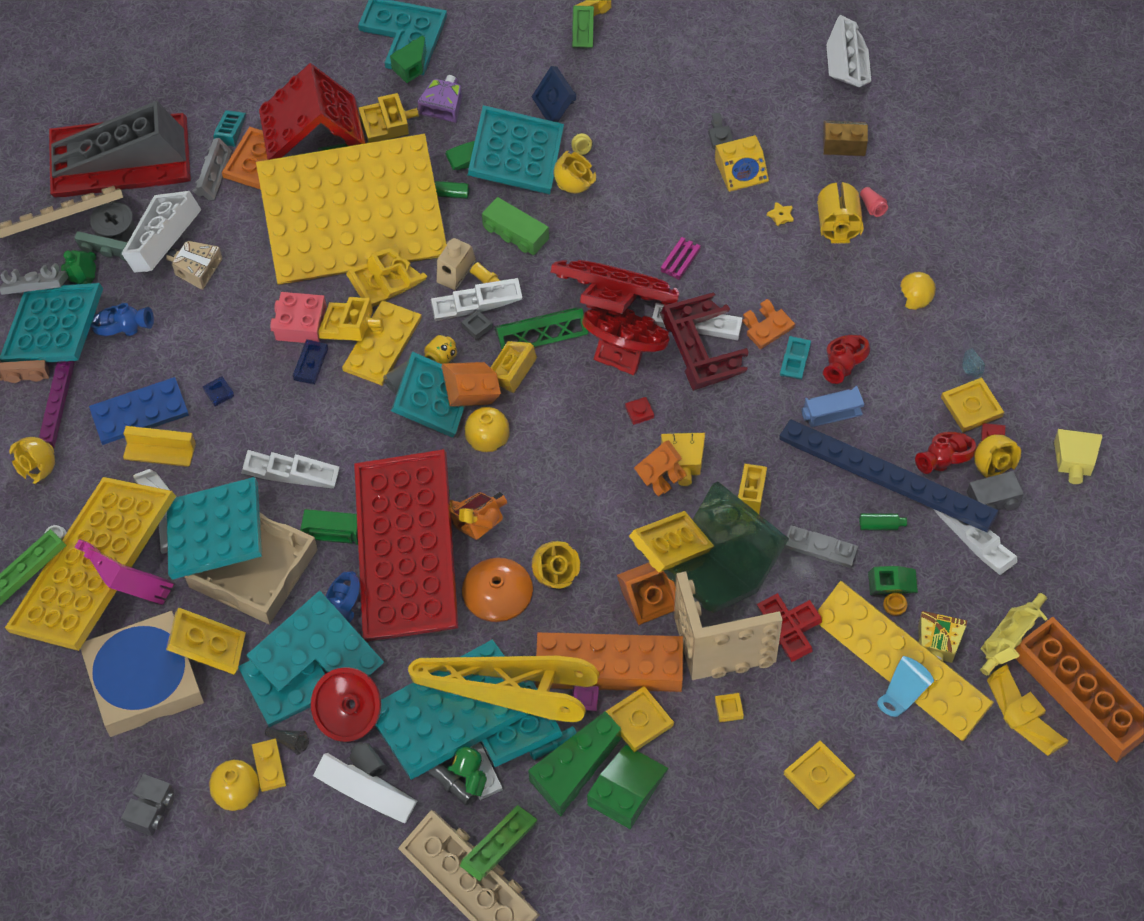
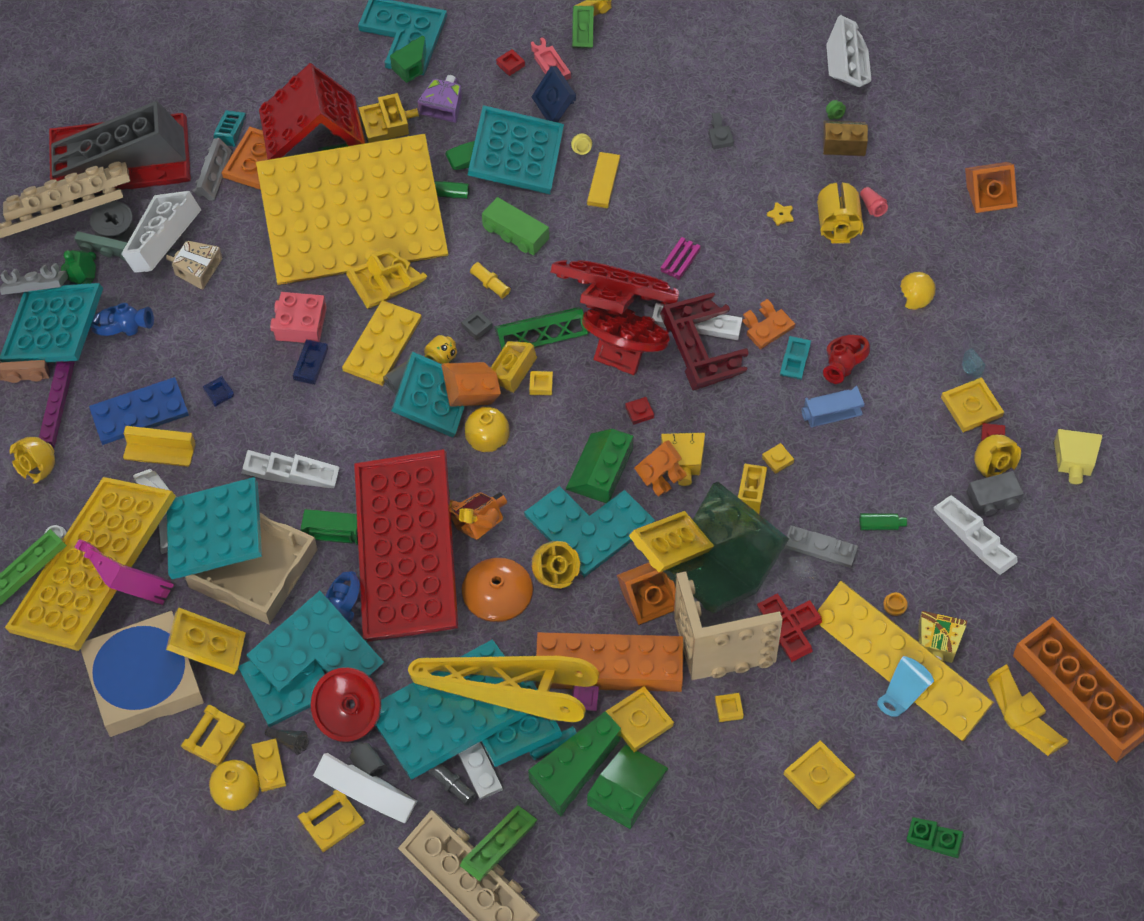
(65, 190): none -> tan plate
(147, 812): flat silver piece -> none
(220, 739): none -> yellow plate
(336, 825): none -> yellow plate
(348, 320): yellow plate -> none
(454, 263): tan torso -> none
(467, 764): green piece -> none
(481, 298): white slope -> none
(510, 62): none -> red plate
(541, 383): none -> yellow plate
(549, 57): none -> coral plate
(573, 173): yellow cylinder -> none
(592, 536): none -> teal plate
(601, 464): none -> green slope
(603, 180): none -> yellow tile
(741, 163): yellow slope -> none
(778, 458): none -> yellow plate
(835, 109): none -> bright green plate
(889, 475): dark blue plate -> none
(892, 579): green slope -> none
(935, 838): none -> green slope
(945, 450): red piece -> none
(992, 186): none -> orange slope
(1009, 633): light yellow plate -> none

